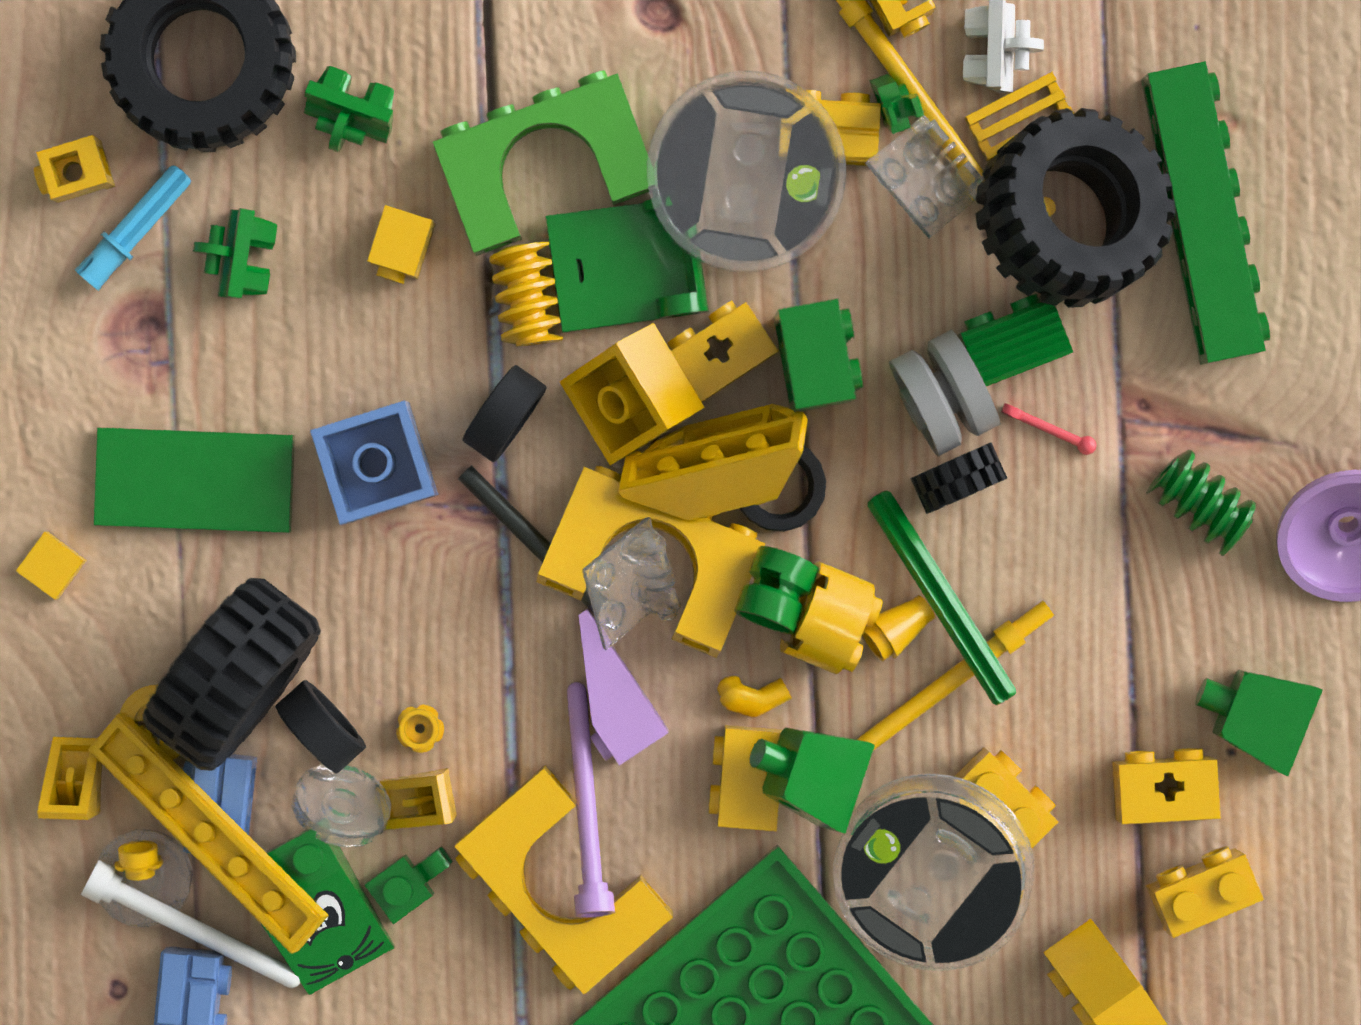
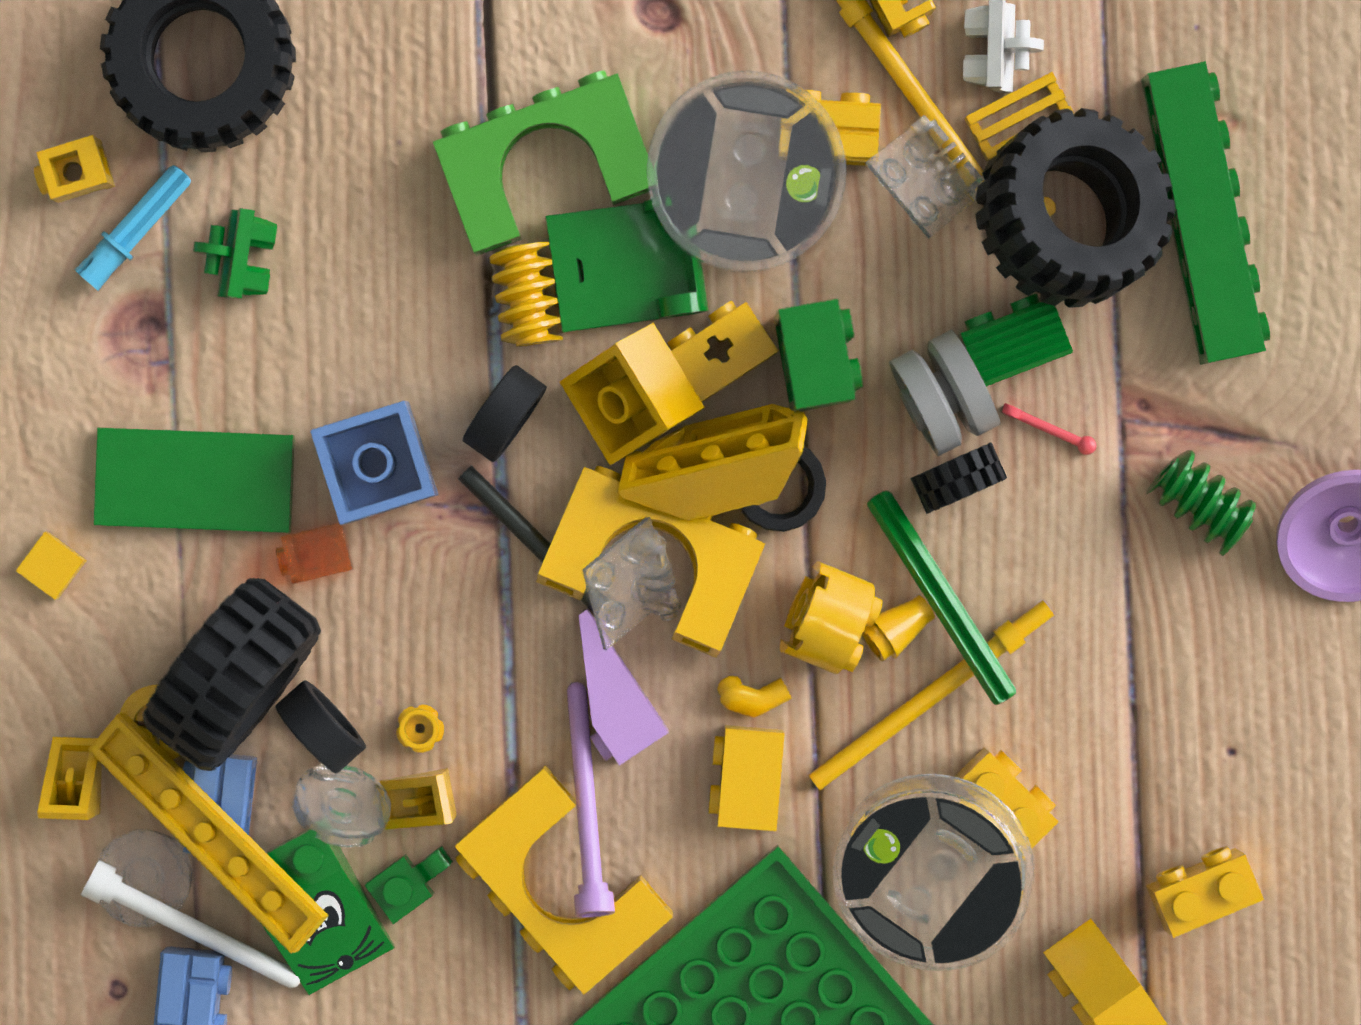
(138, 860): yellow plate -> none
(314, 553): none -> clear orange bracket
(347, 115): green hips -> none
(400, 244): yellow brick -> none
(776, 589): green wheel -> none
(814, 774): green torso -> none
(895, 103): green plate -> none
(1192, 799): yellow brick -> none
(1261, 715): green torso -> none

